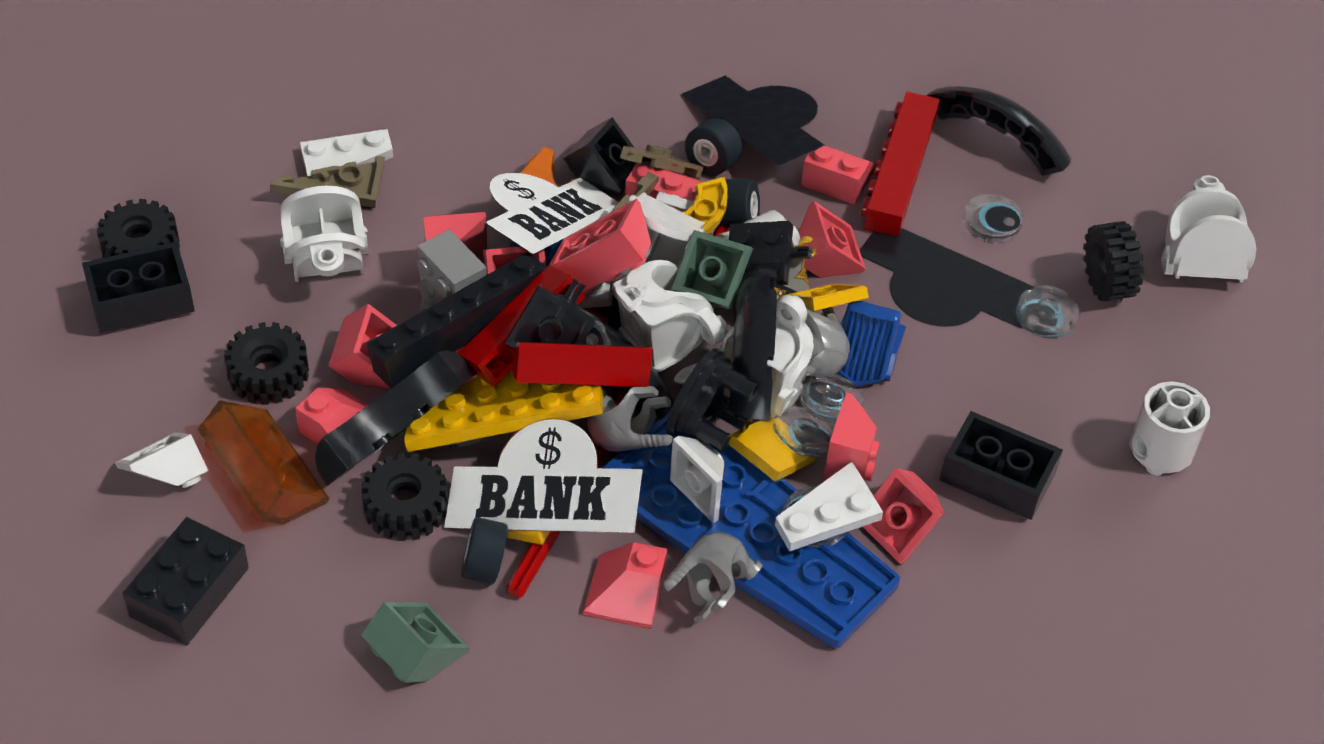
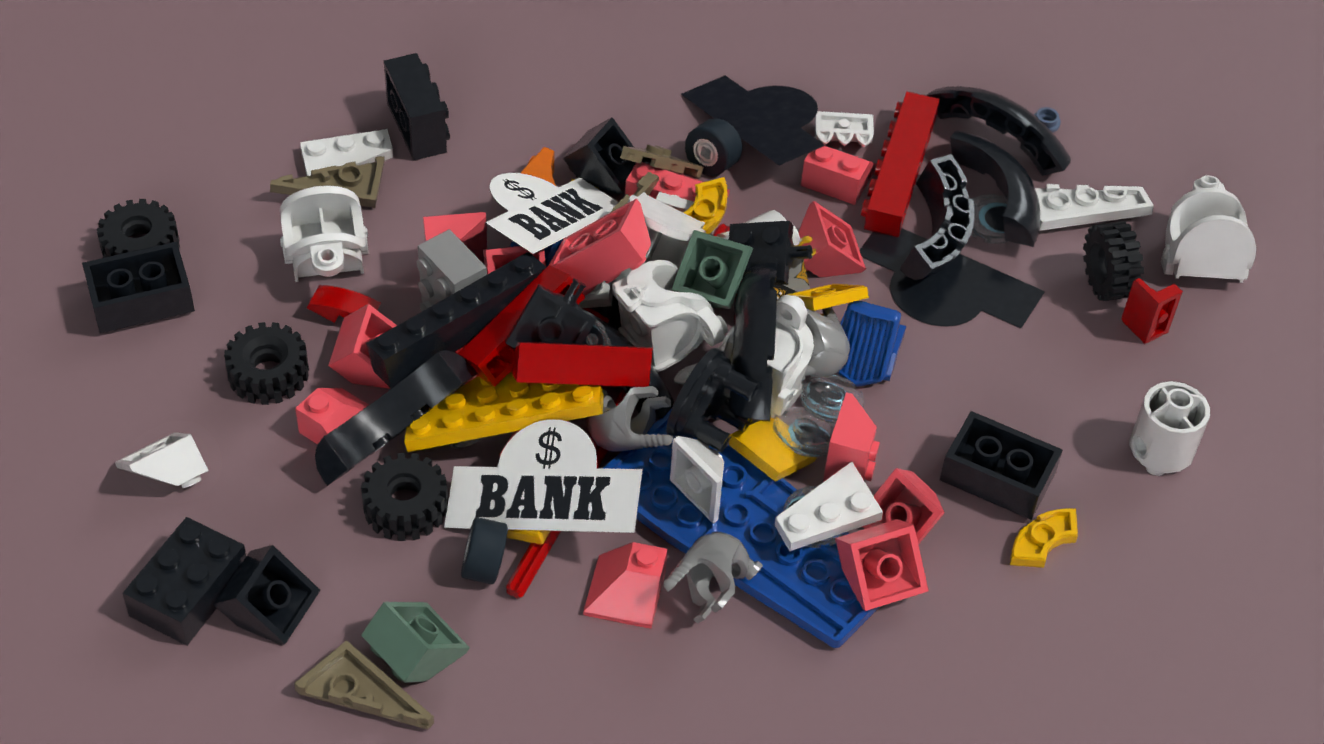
(261, 463): clear orange slope -> none
(267, 595): none -> black slope
(337, 301): none -> red slope
(357, 683): none -> dark tan wing
(416, 106): none -> black brick
(742, 201): black wheel -> none
(844, 128): none -> white plate
(882, 563): none -> coral slope
(951, 216): none -> black brick
(1023, 205): none -> black brick
(1043, 535): none -> yellow tile
(1047, 312): clear tile -> none
(1049, 117): none -> sand blue plate
(1086, 205): none -> white wing
(1149, 311): none -> red panel

